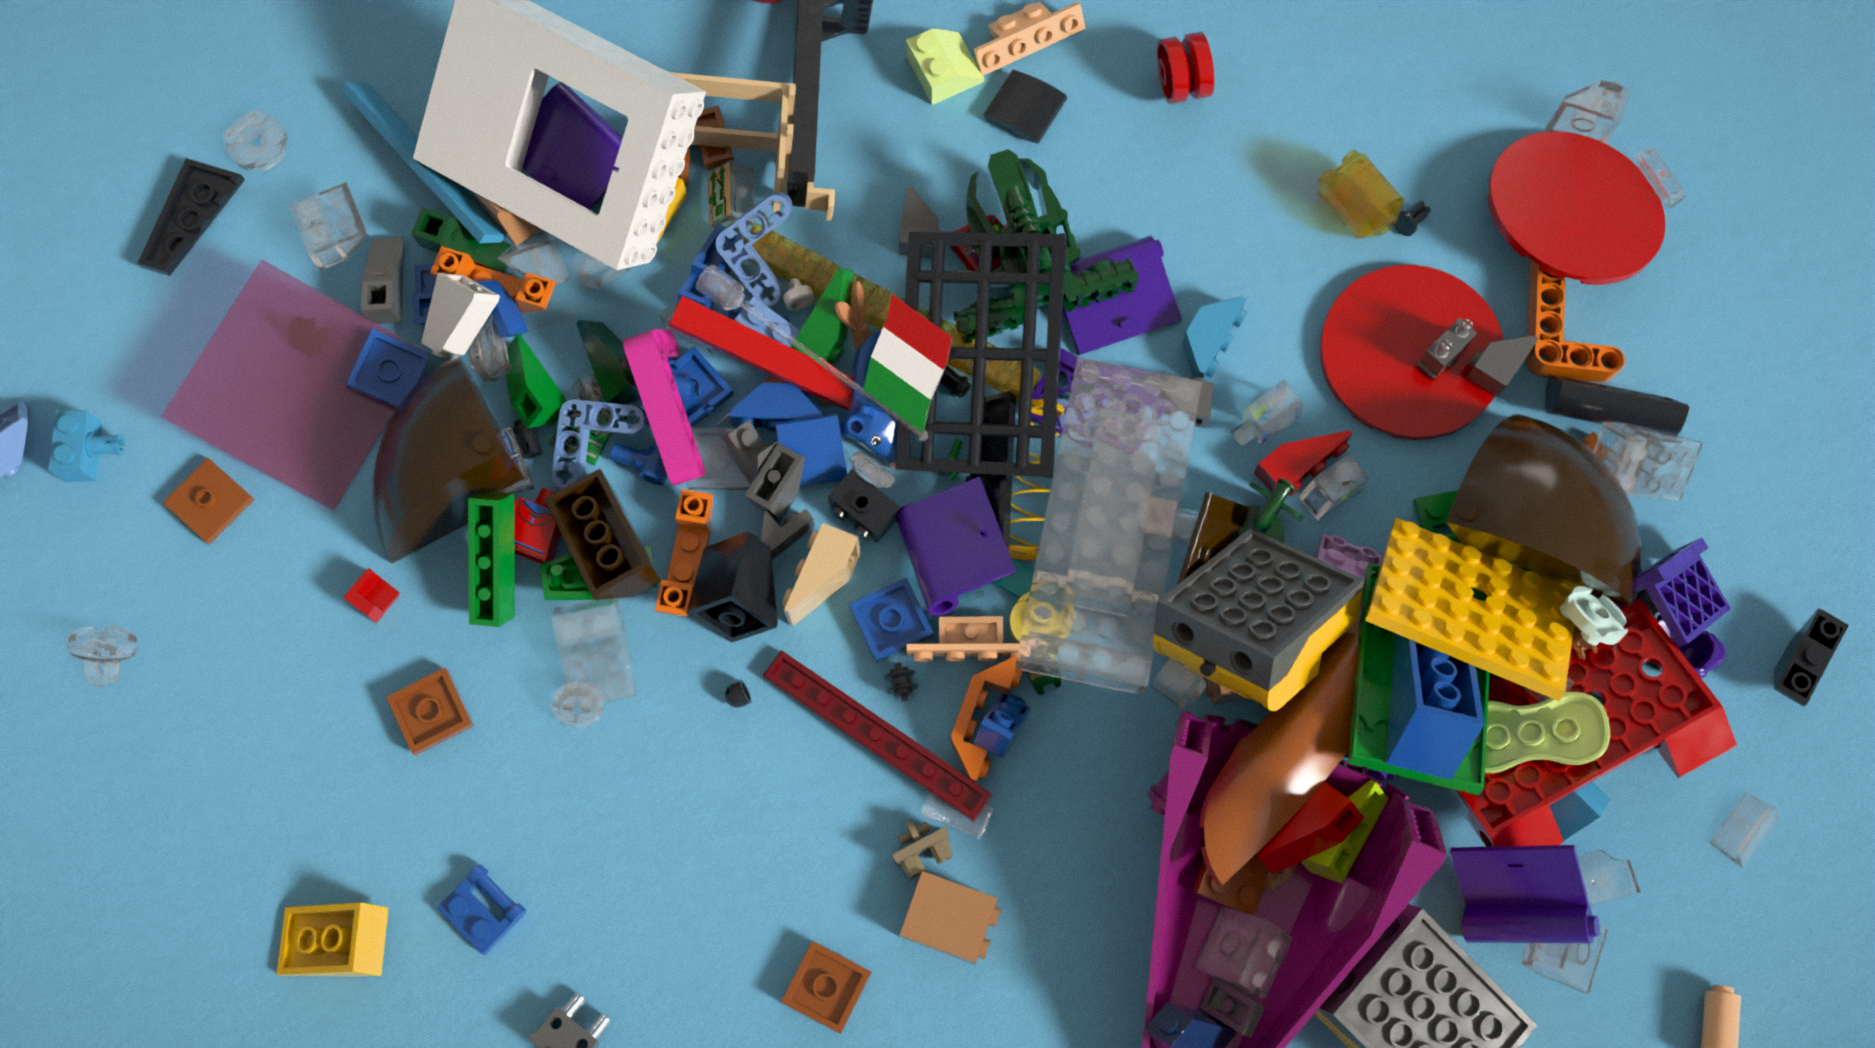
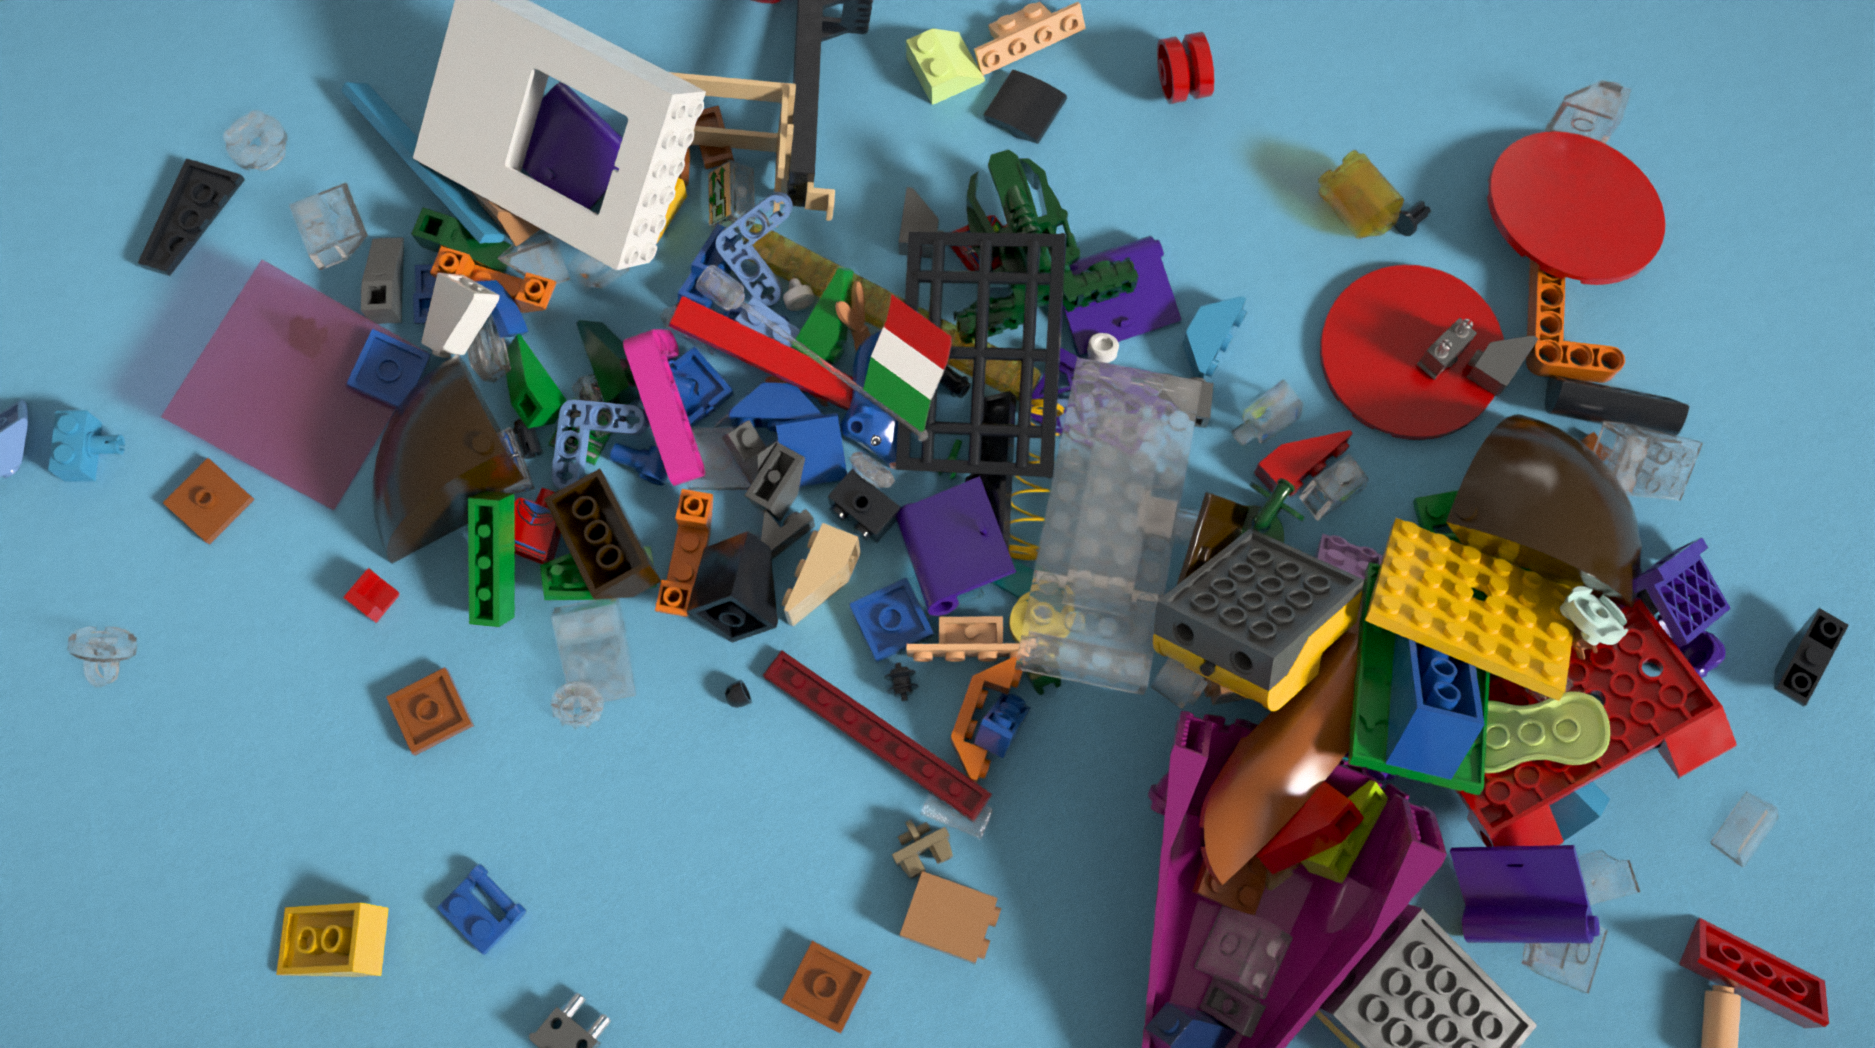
(1102, 347): none -> white tile
(1659, 177): clear slope -> none
(1756, 975): none -> red slope

